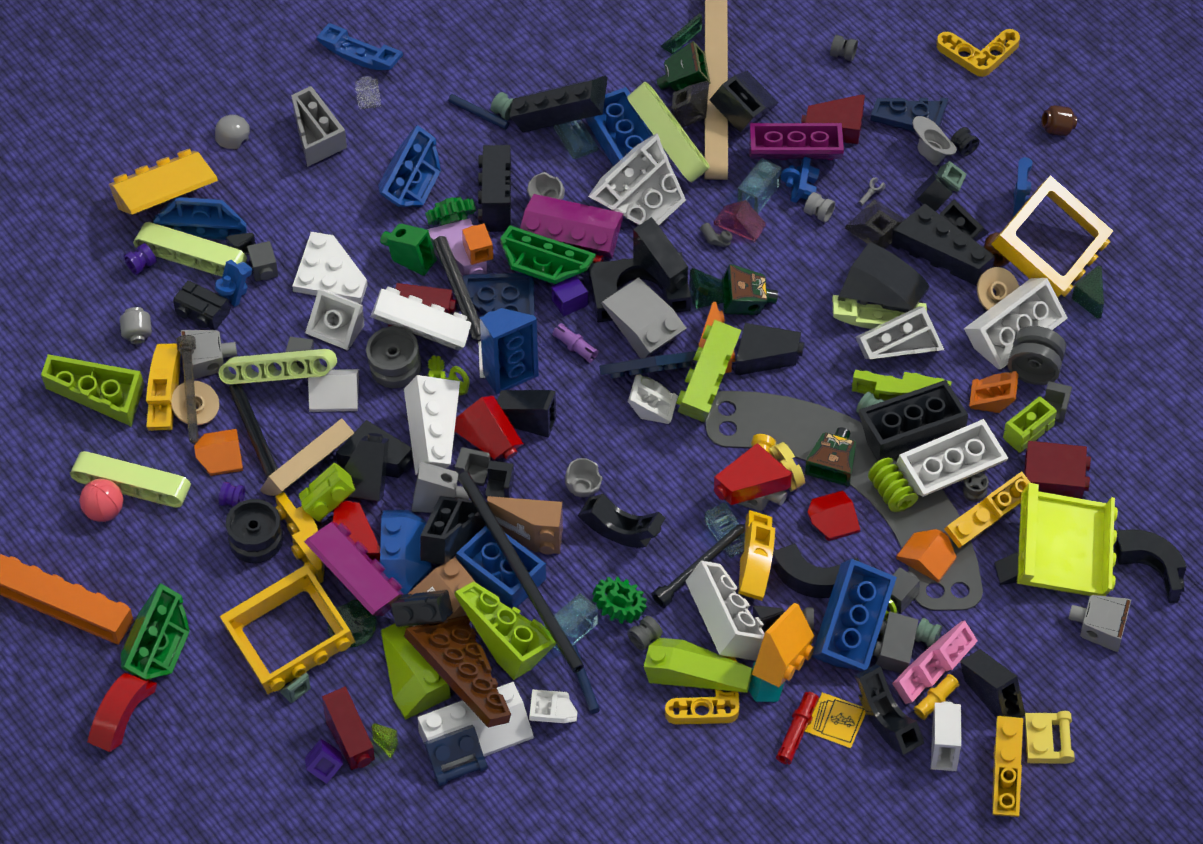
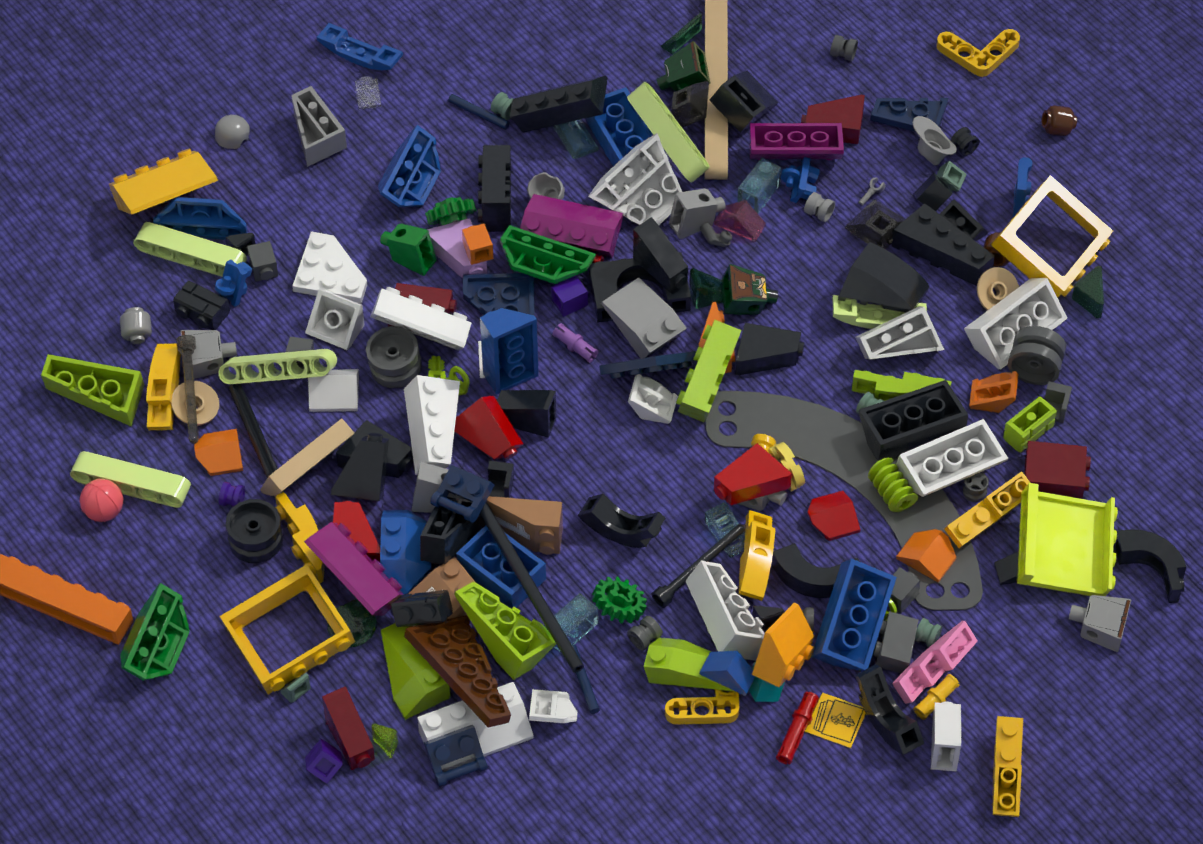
(116, 708): red arch -> none
(139, 259): dark purple wheel -> none
(326, 492): lime brick -> none
(458, 285): black axle -> none
(465, 486): none -> dark blue plate
(475, 463): dark grey panel -> none
(583, 477): light grey hair -> none
(693, 210): none -> light grey torso
(729, 670): none -> blue slope
(832, 457): torso -> none
(993, 684): black slope -> none
(1040, 738): light yellow plate -> none

